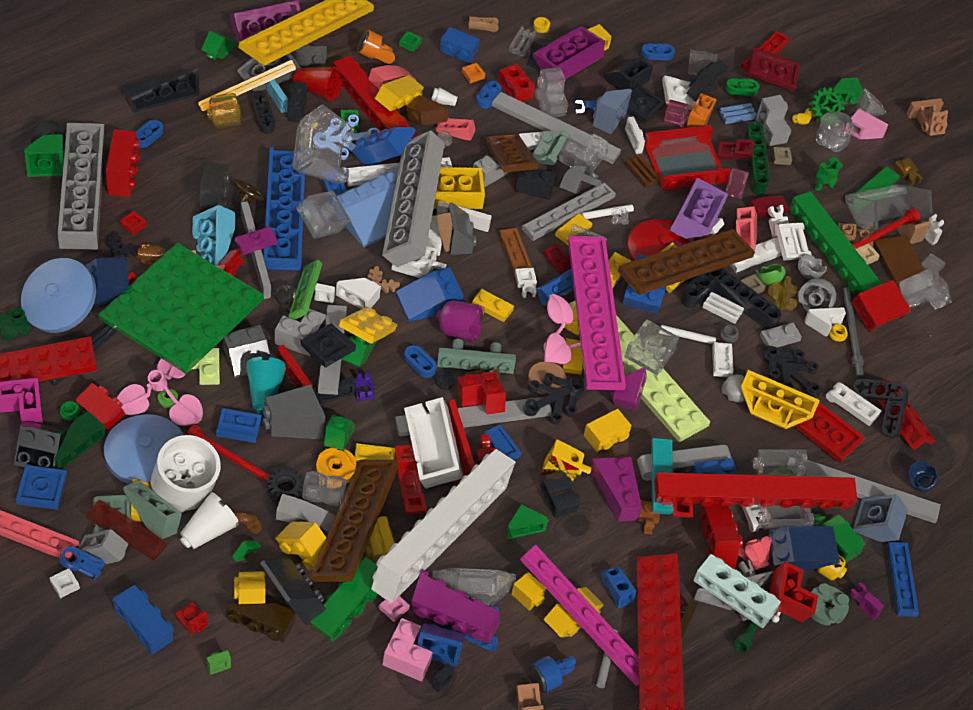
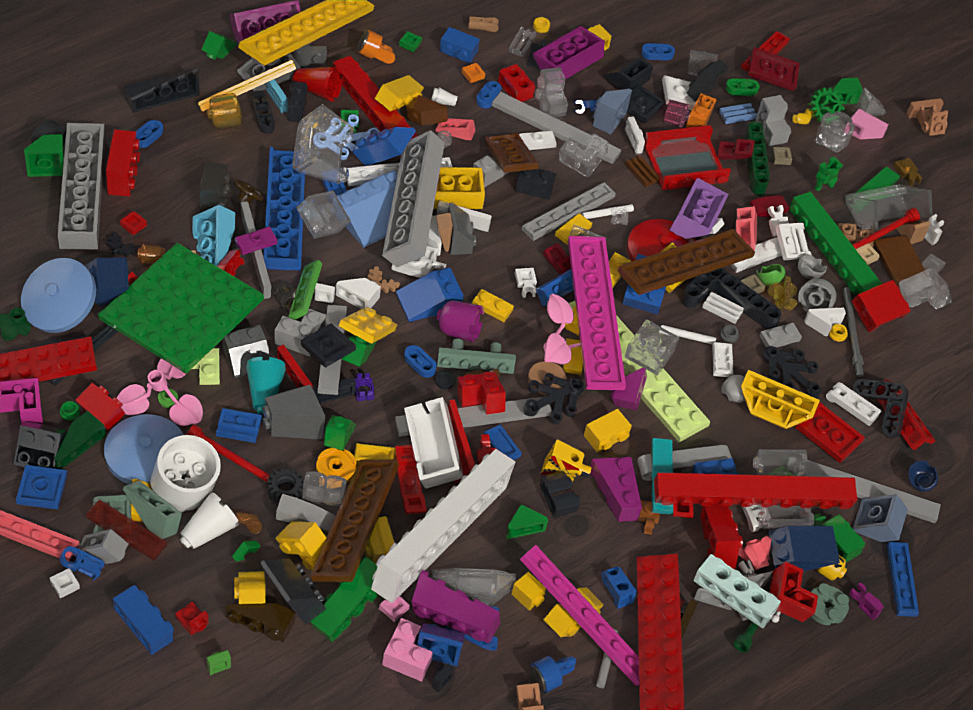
(386, 74): coral slope -> none
(514, 249): dark orange tile -> none
(550, 146): sand green plate -> none
(576, 175): dark grey brick -> none
(736, 183): clear pink brick -> none

